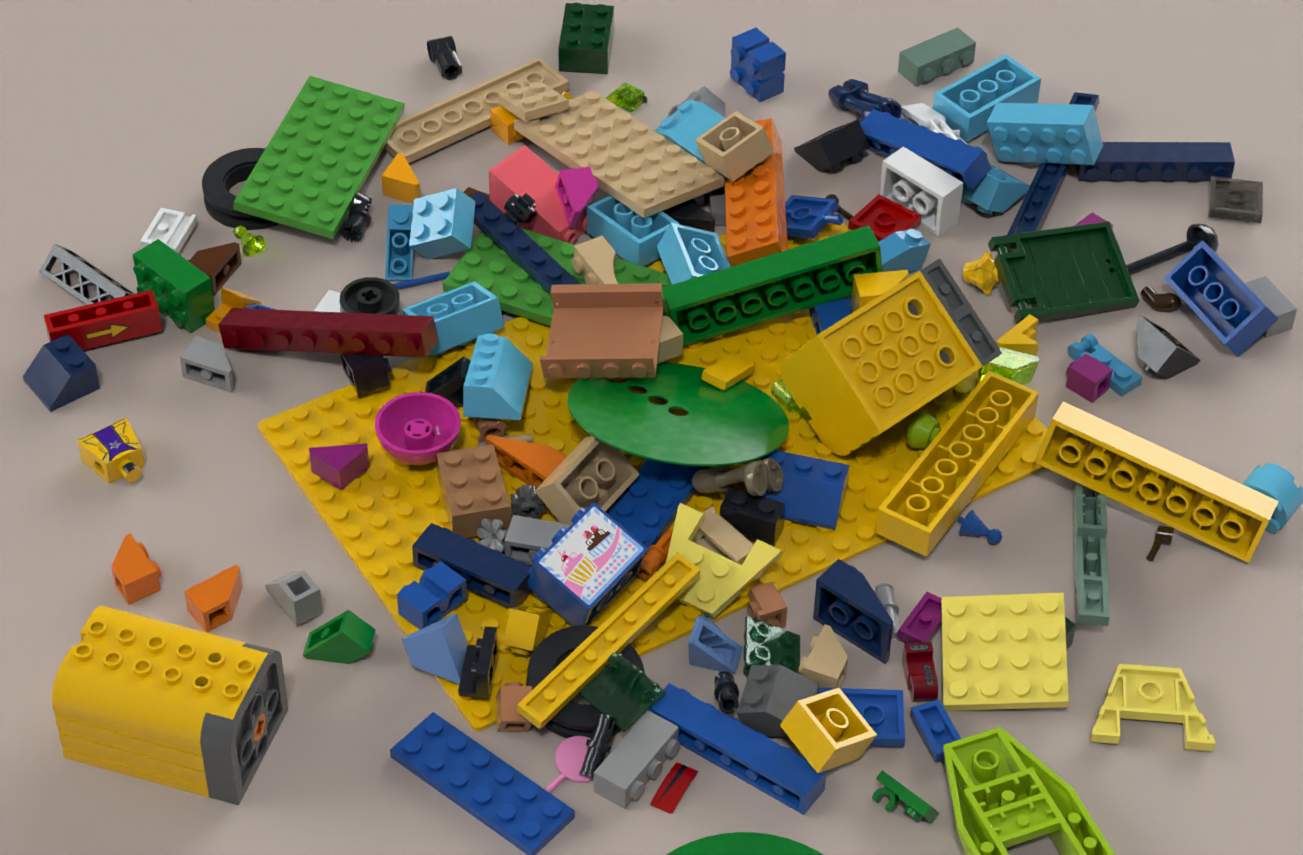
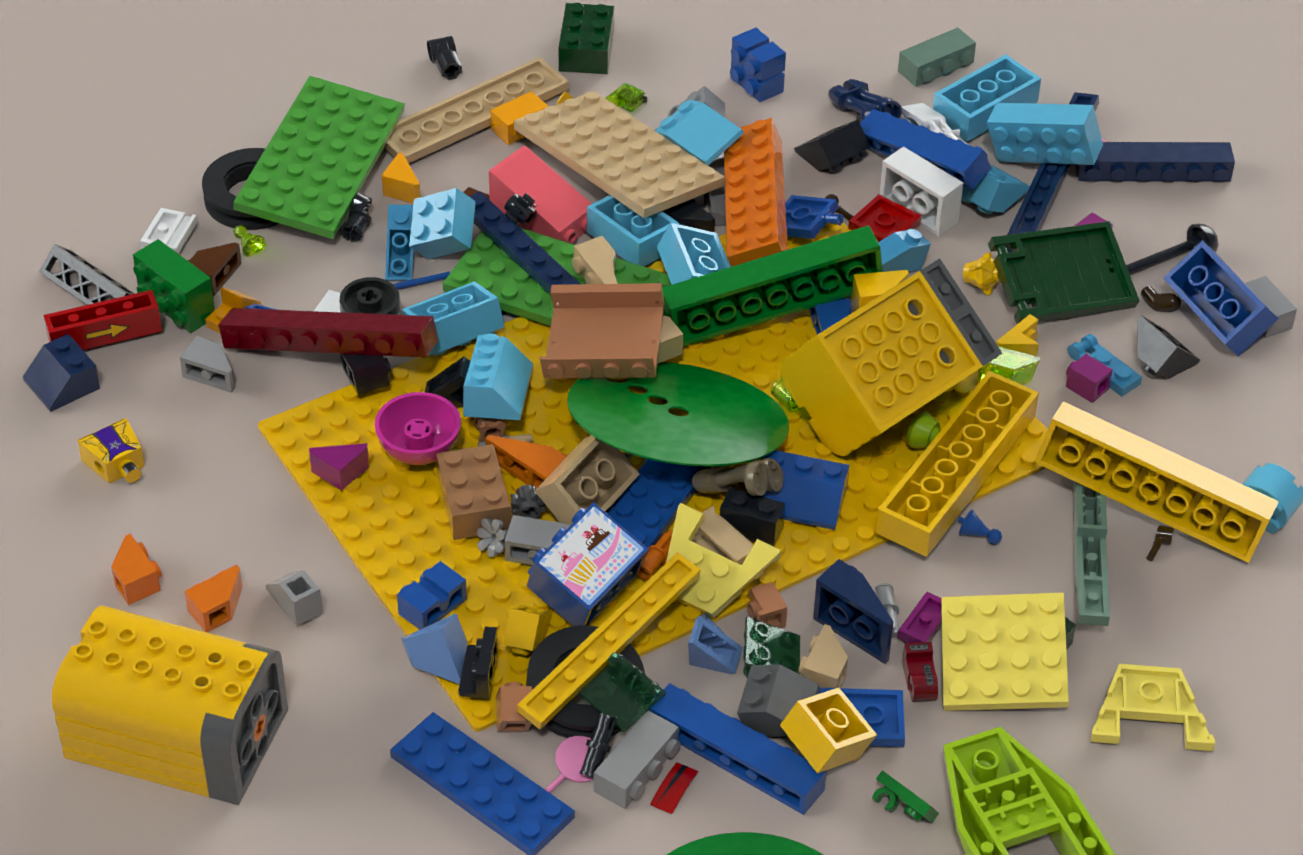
(340, 640): green slope -> none
(485, 569): dark blue brick -> none
(533, 101): tan plate -> none
(576, 191): dark pink slope -> none
(726, 692): black pin -> none
(728, 371): yellow tile -> none
(734, 146): tan brick -> none
(934, 727): blue plate -> none
(1235, 199): clear smoke plate -> none

